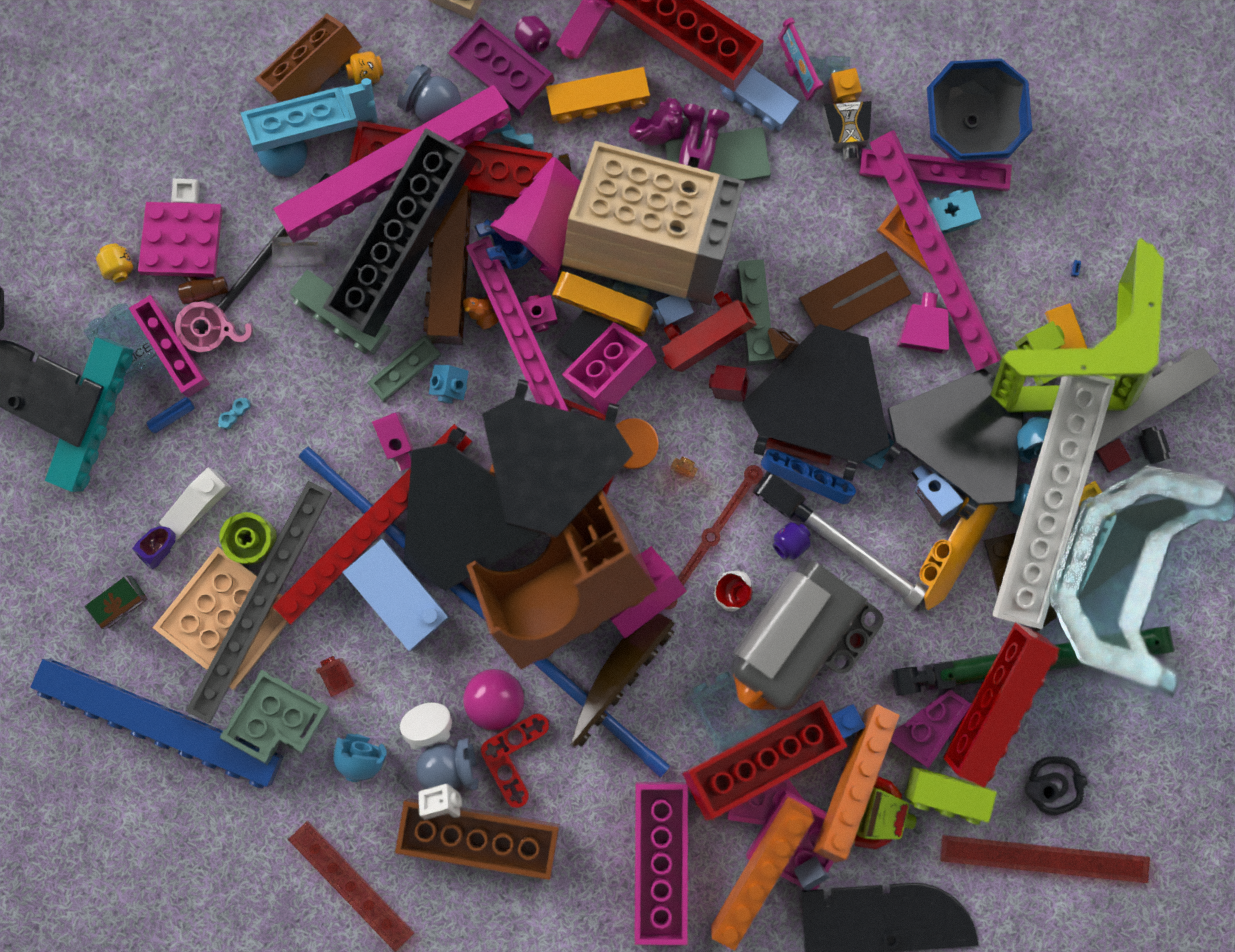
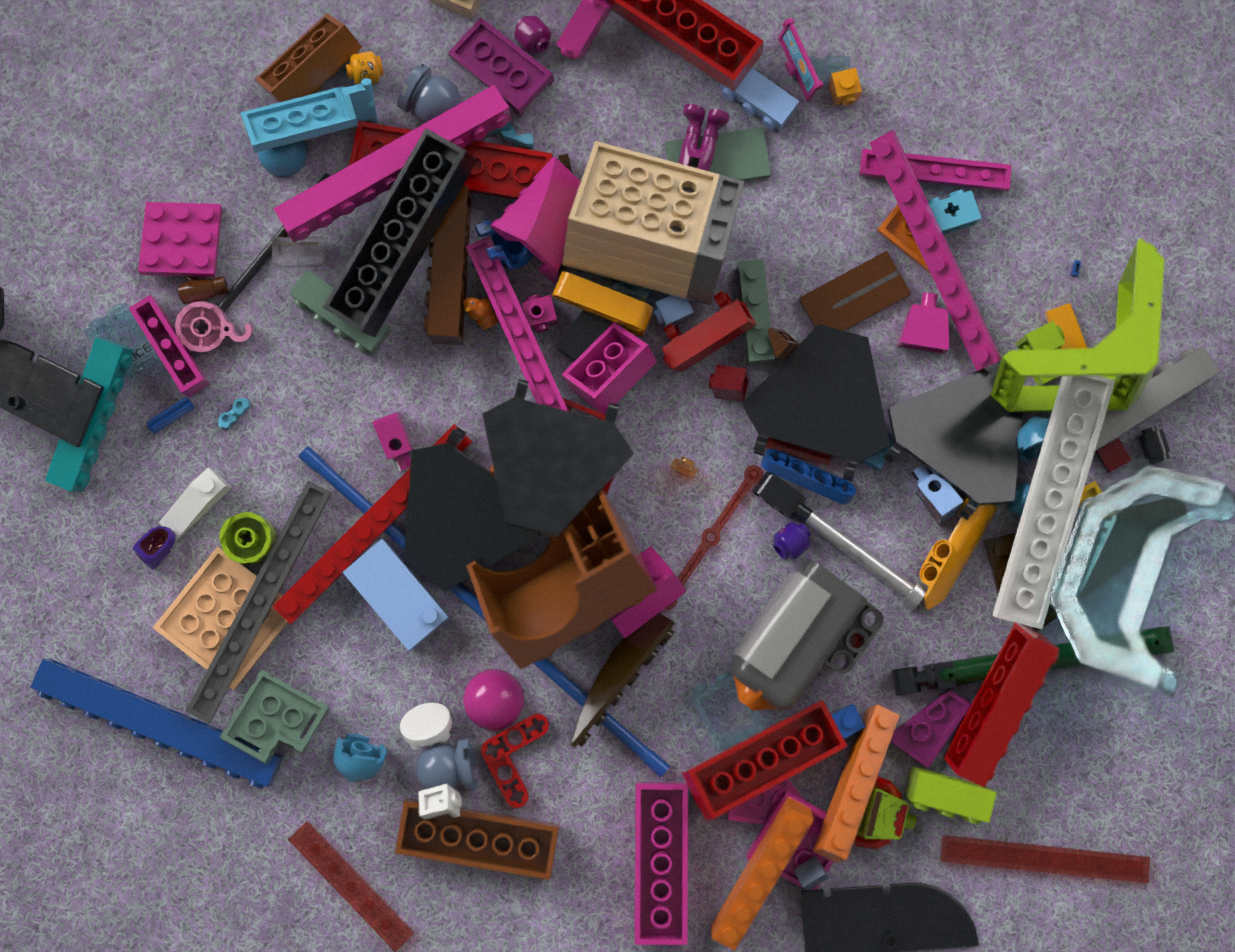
(114, 262): yellow head -> none
(115, 601): dark green piece -> none
(185, 191): white tile -> none
(335, 675): clear red bracket -> none
(404, 368): sand green tile -> none
(448, 383): dark azure brick -> none
(598, 95): light orange brick -> none
(641, 440): orange tile -> none
(662, 126): magenta hair -> none
(733, 590): red hair -> none
(848, 127): torso -> none
(991, 96): dark grey rock -> none
(1048, 792): black piece -> none

